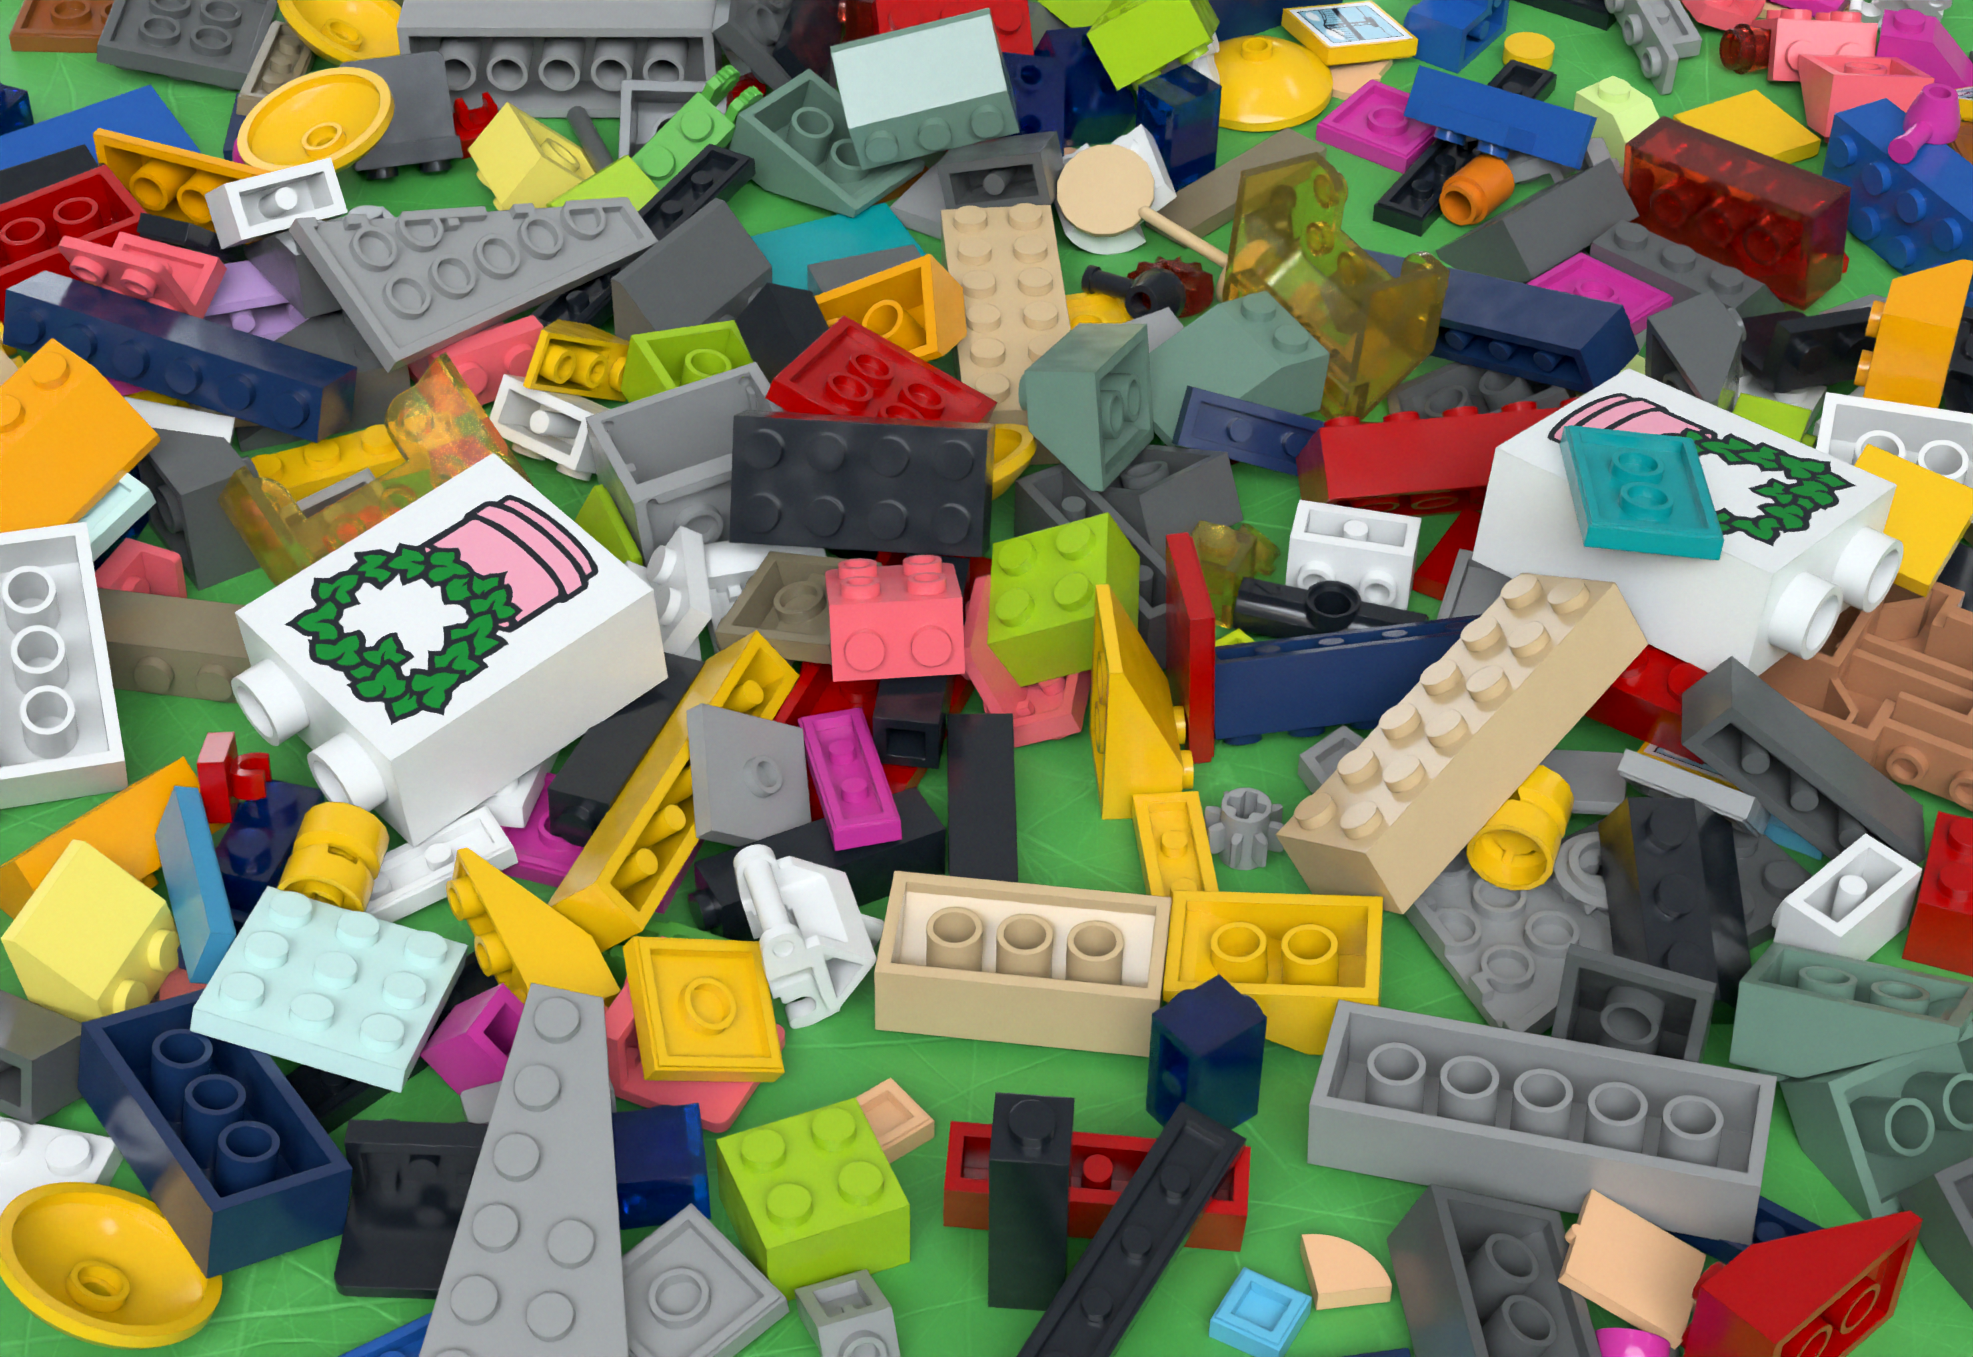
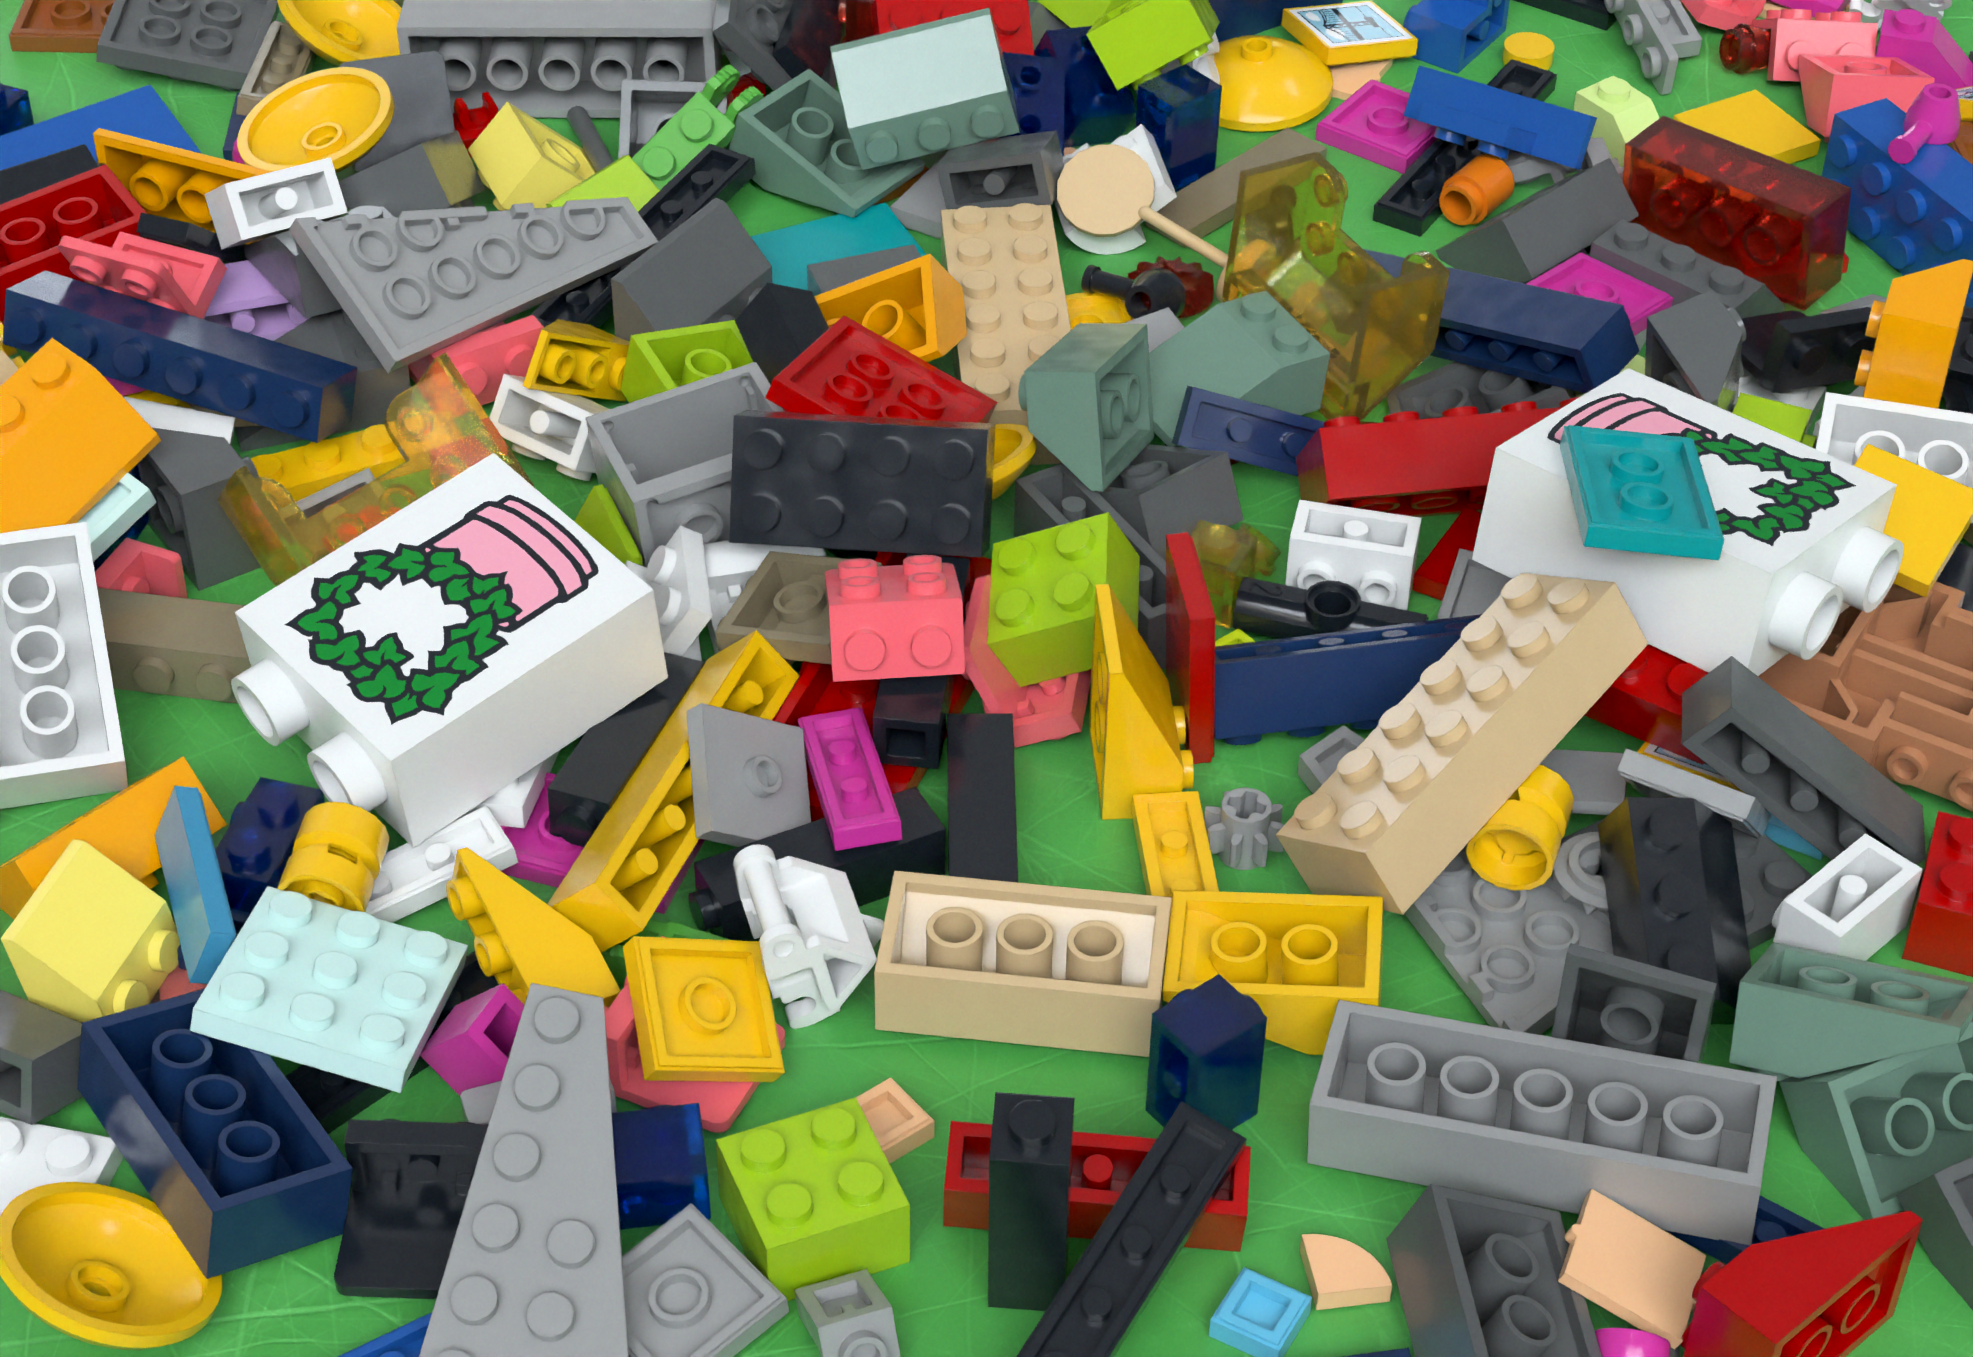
(229, 777): red tile -> none
(421, 178): none -> dark grey slope

